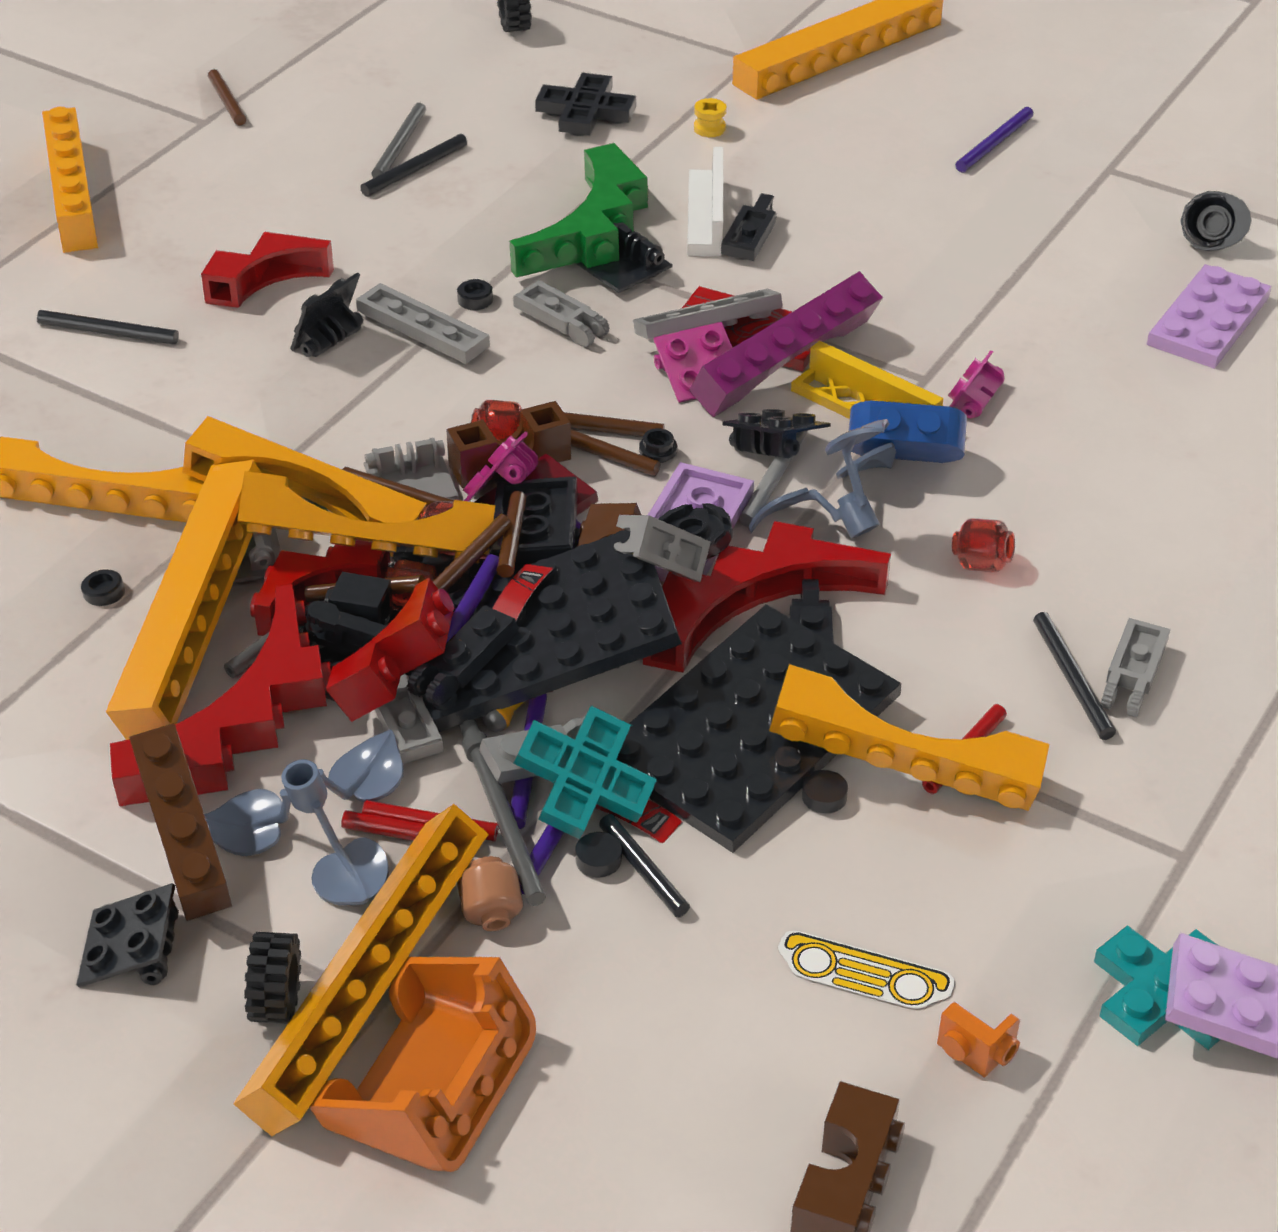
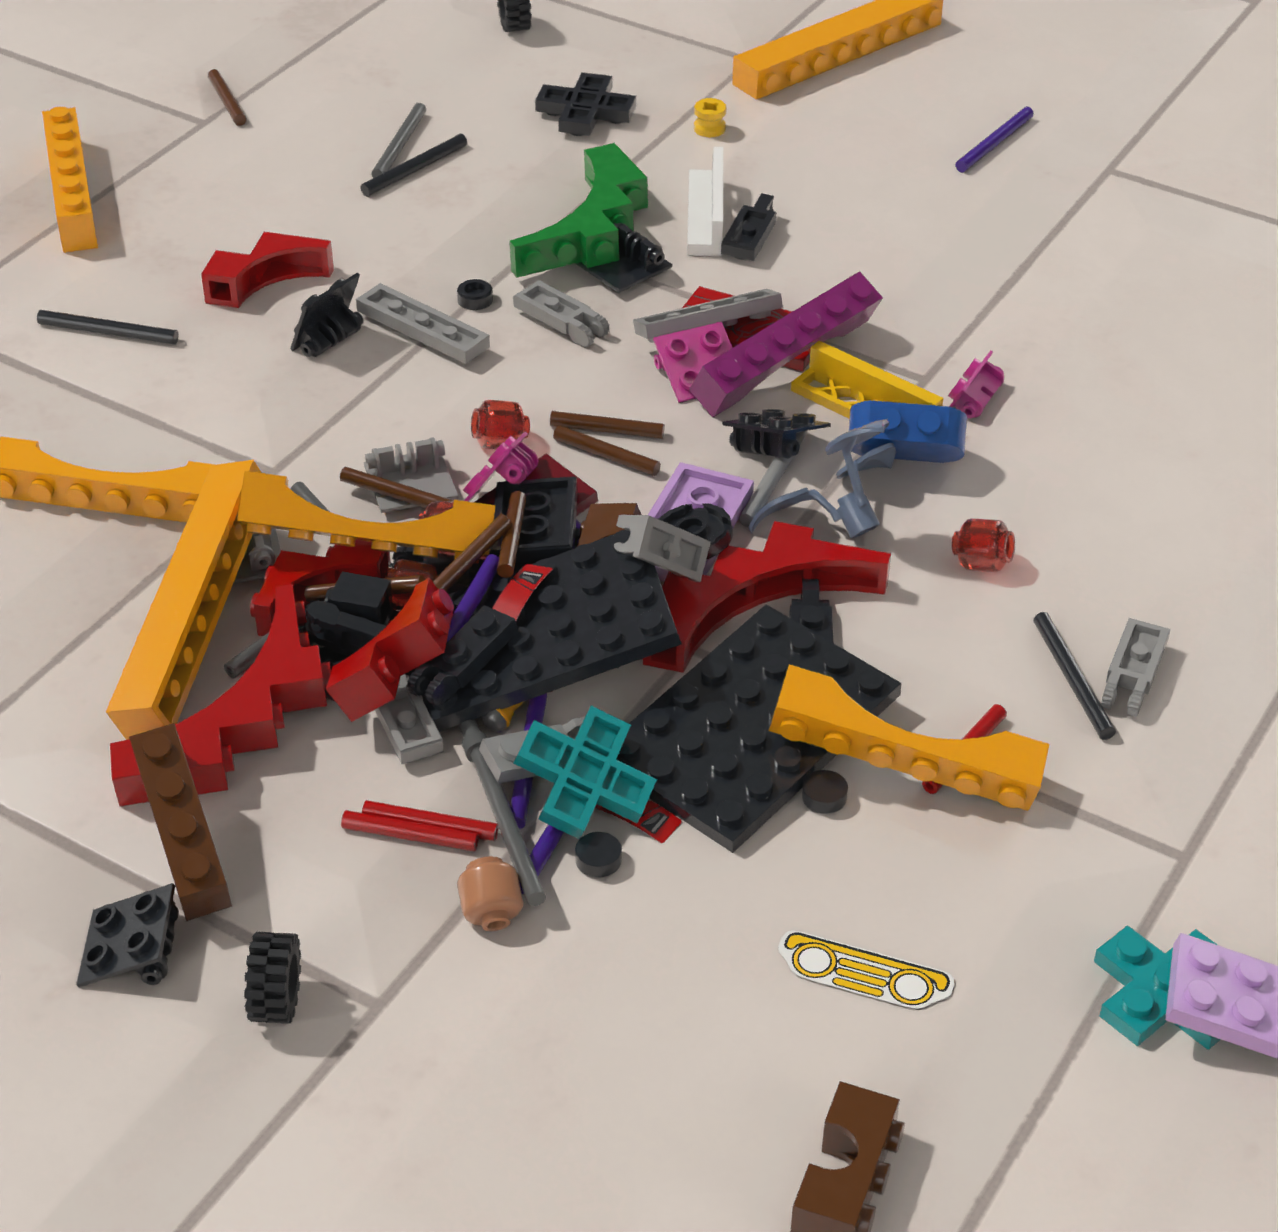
(103, 587): black tile -> none
(310, 478): light orange arch -> none
(352, 873): sand blue plant -> none
(360, 972): light orange brick -> none
(443, 1065): orange windscreen -> none
(473, 442): reddish brown arch -> none
(646, 867): black bar -> none
(658, 445): black plate -> none
(975, 1042): orange bracket -> none
(1209, 315): lavender plate -> none
(1215, 220): black piece -> none

